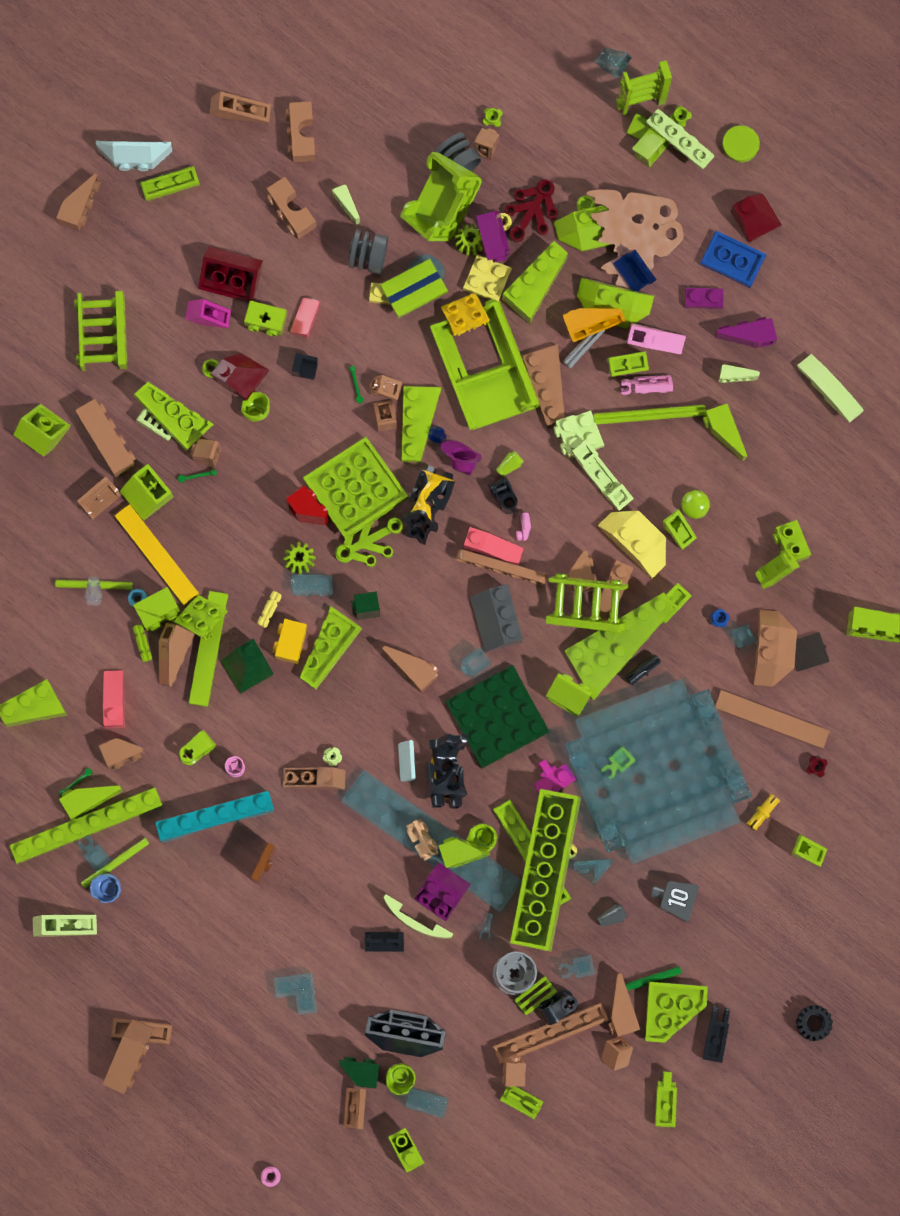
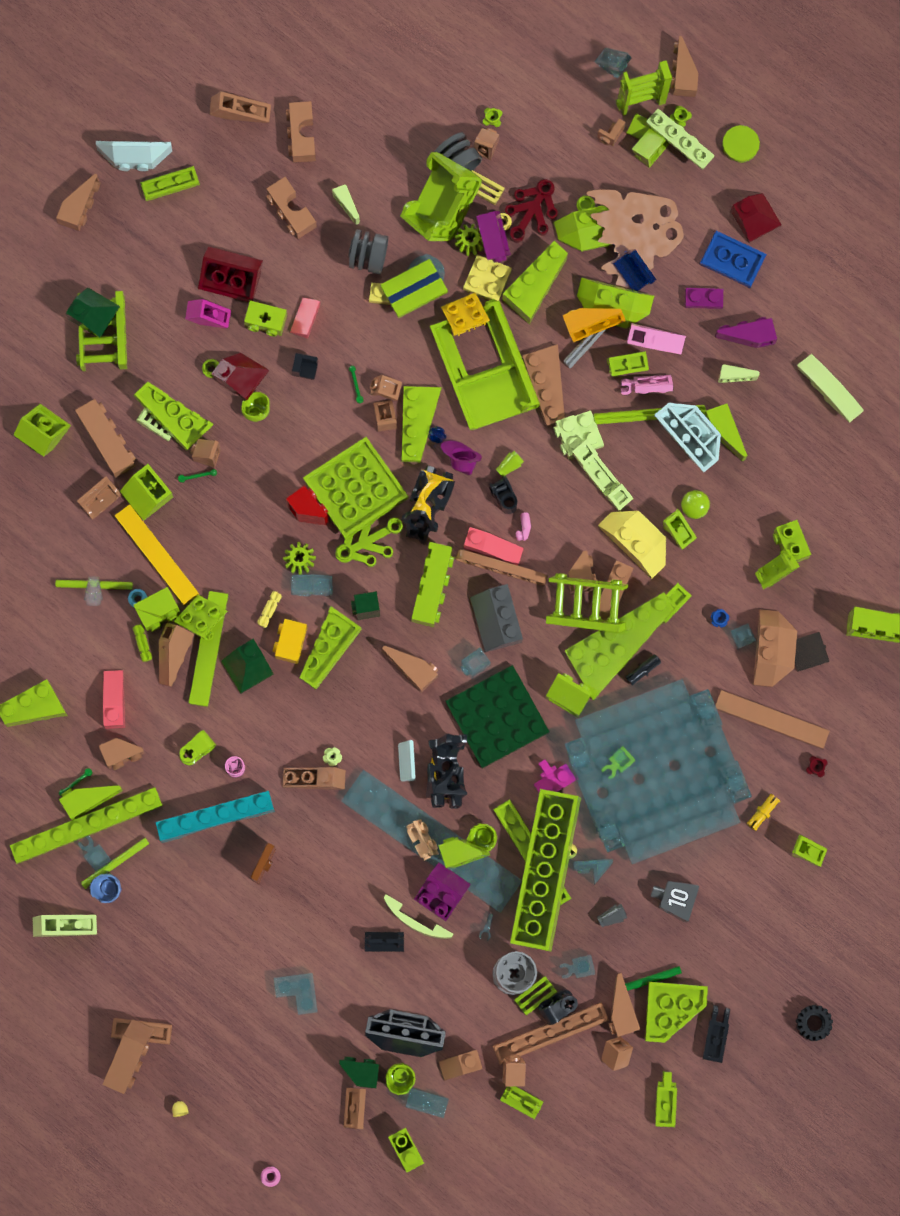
(92, 312): none -> dark green slope
(179, 1109): none -> light yellow hinge
(432, 585): none -> lime wedge
(460, 1065): none -> nougat slope
(492, 184): none -> light yellow tile
(615, 131): none -> nougat bracket
(686, 74): none -> nougat slope
(692, 433): none -> light aqua wedge

